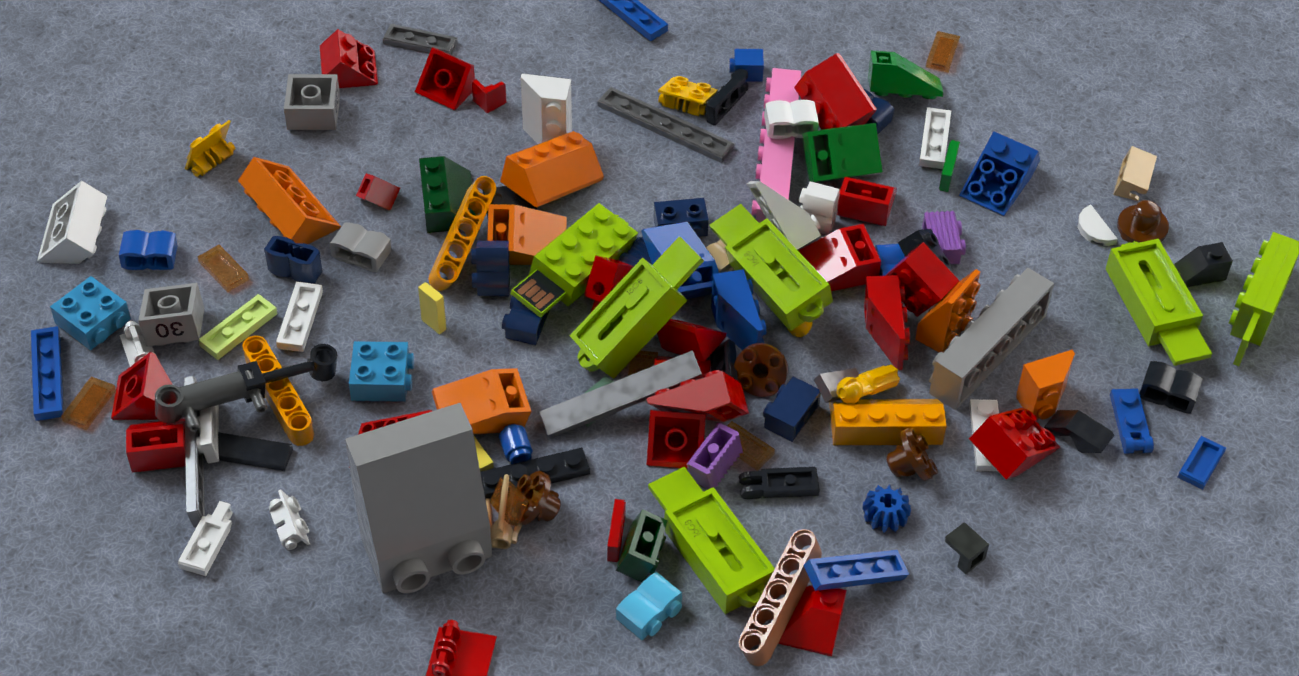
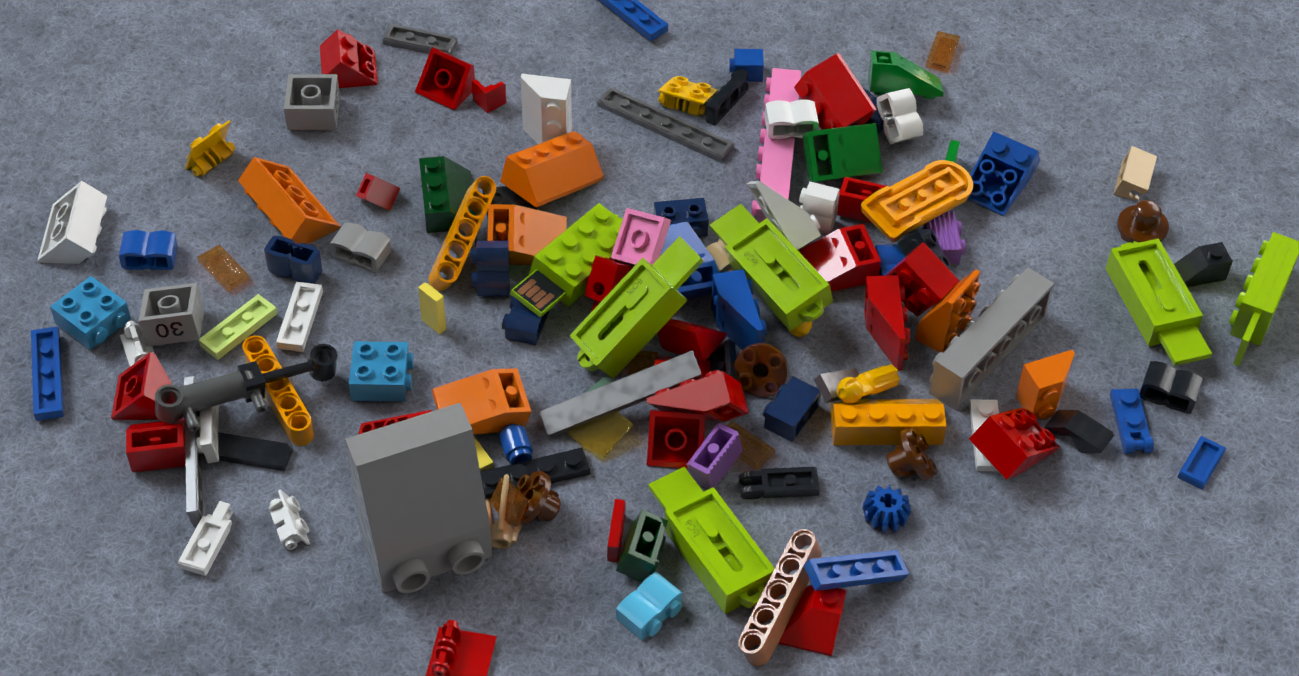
(88, 403): clear orange tile -> none
(601, 434): none -> clear yellow piece
(640, 237): none -> bright pink plate
(900, 116): none -> white brick
(918, 198): none -> light orange piece
(935, 138): white plate -> none
(968, 545): pearl dark grey panel -> none
(1094, 228): white tile -> none

